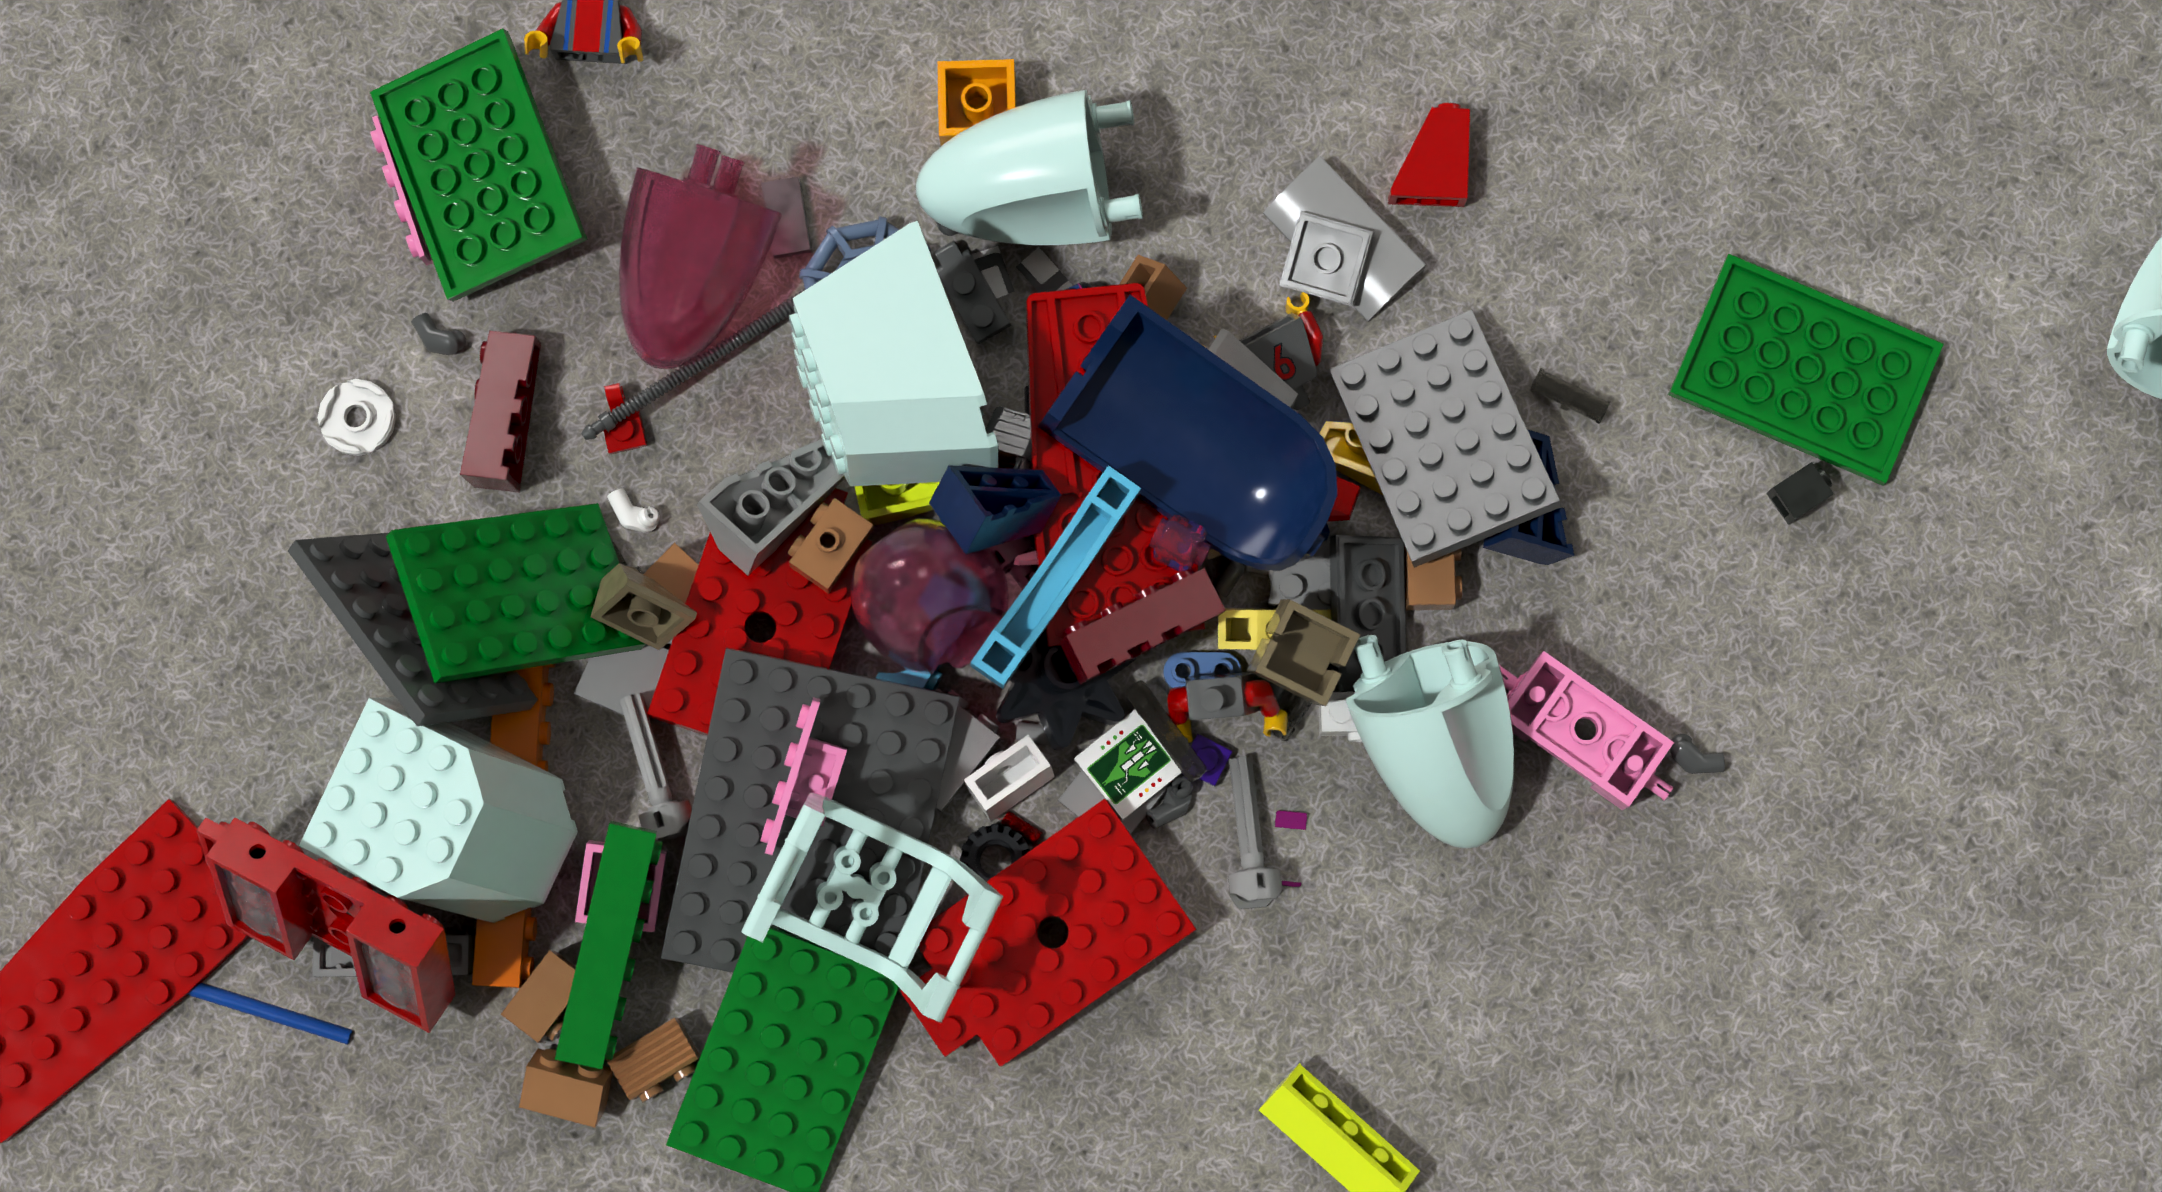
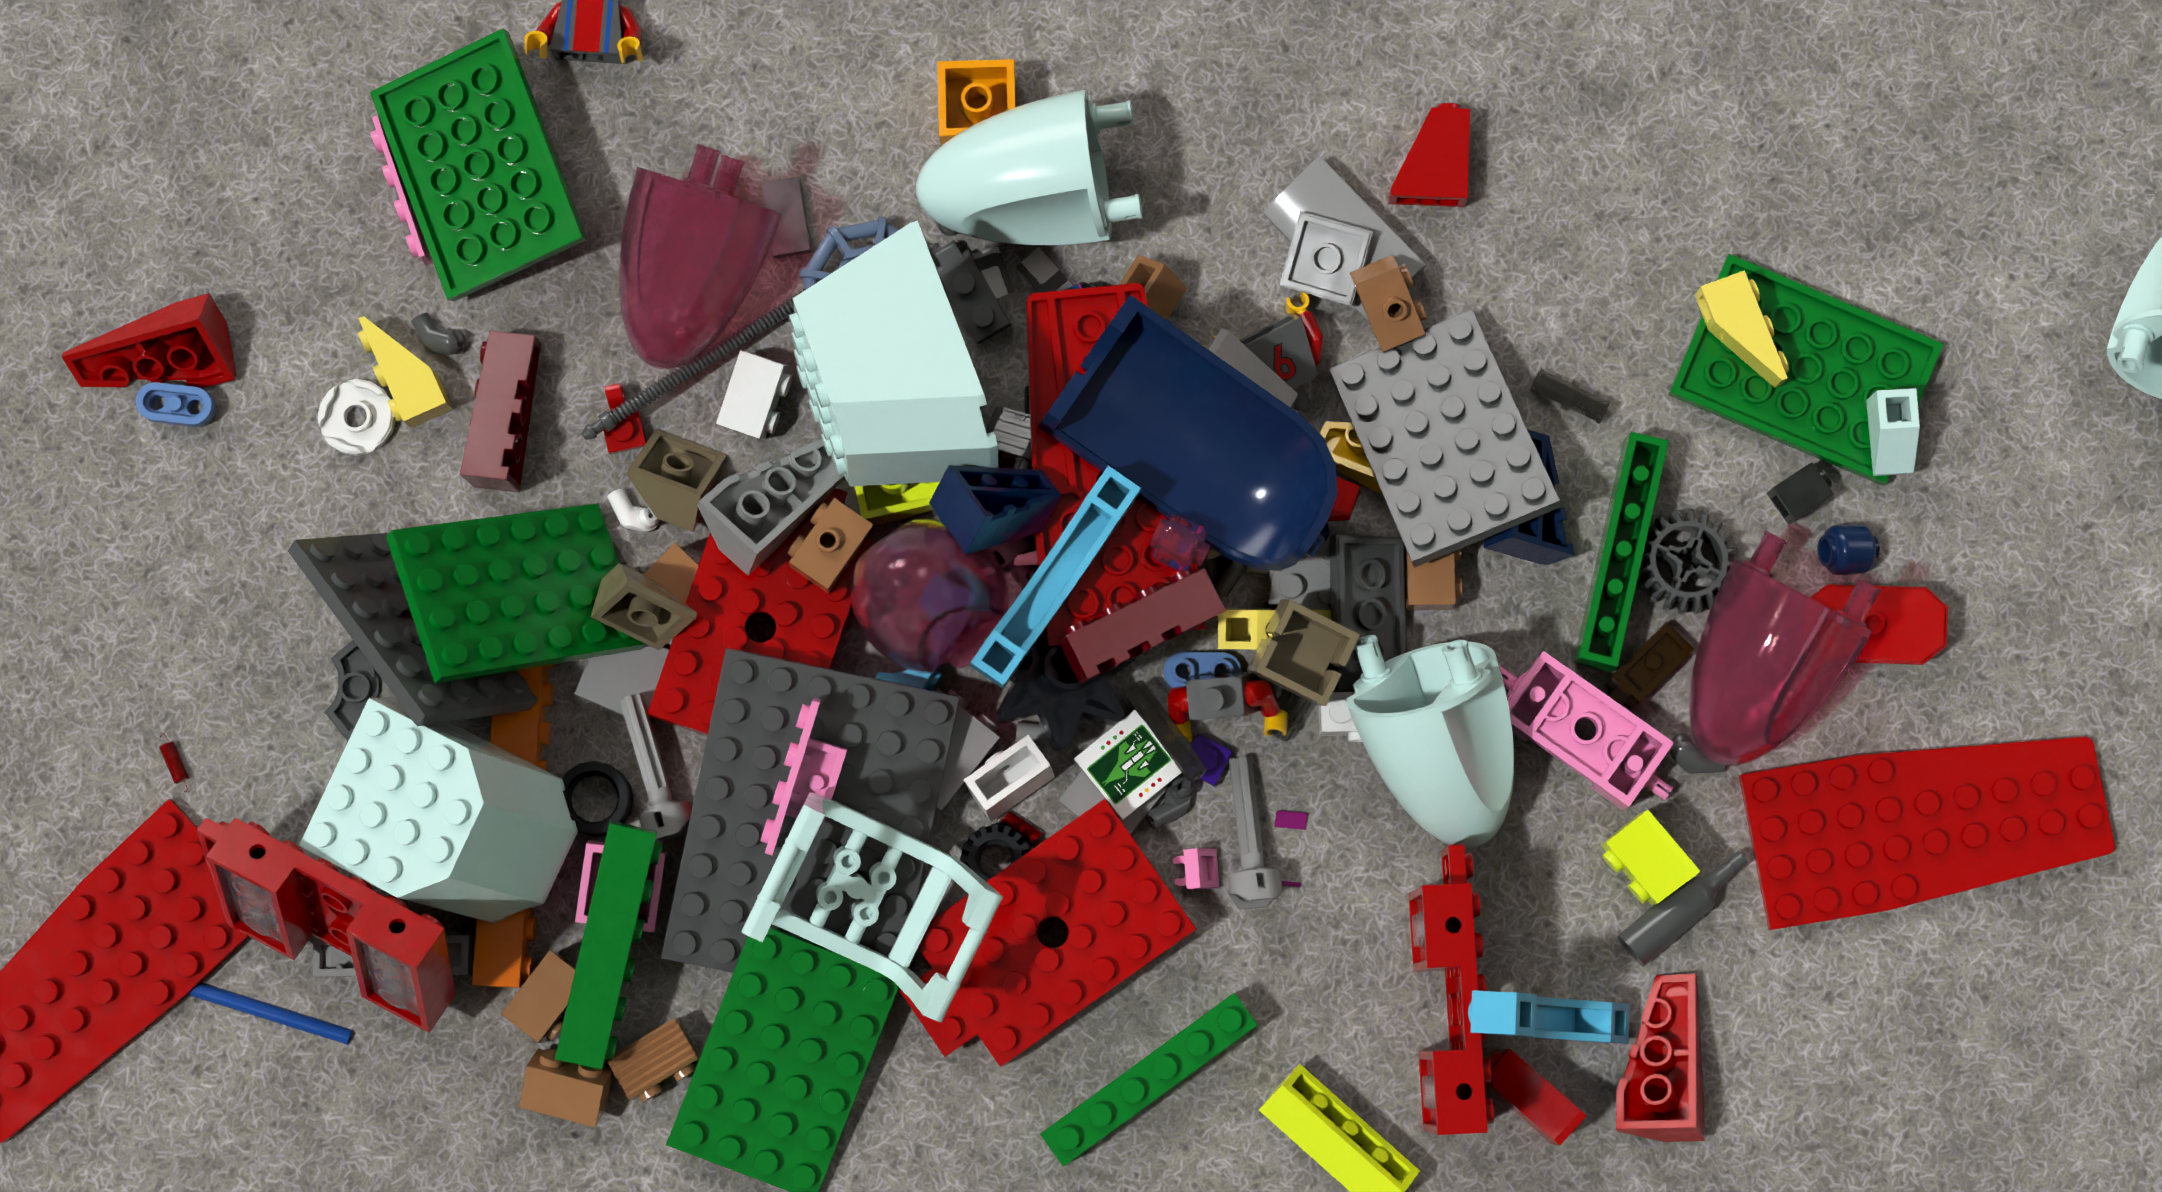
(173, 343): none -> red wedge
(173, 761): none -> red piece
(177, 404): none -> medium blue plate
(356, 683): none -> dark grey tile
(413, 384): none -> light yellow slope
(621, 784): none -> black tyre
(675, 476): none -> dark tan slope
(754, 395): none -> white brick
(1148, 1079): none -> green brick
(1200, 869): none -> bright pink tile
(1388, 303): none -> medium nougat brick
(1447, 941): none -> red piece
(1533, 1097): none -> red slope
(1548, 1017): none -> medium azure arch
(1620, 552): none -> green brick
(1648, 666): none -> dark brown hinge
(1648, 858): none -> neon yellow slope
(1664, 1076): none -> red wedge
(1668, 555): none -> dark grey gear
(1677, 912): none -> dark grey piece
(1737, 321): none -> light yellow slope
(1768, 658): none -> clear pink windscreen
(1848, 549): none -> dark blue head
(1893, 431): none -> light aqua slope
(1905, 623): none -> red shield
(1919, 825): none -> red wing

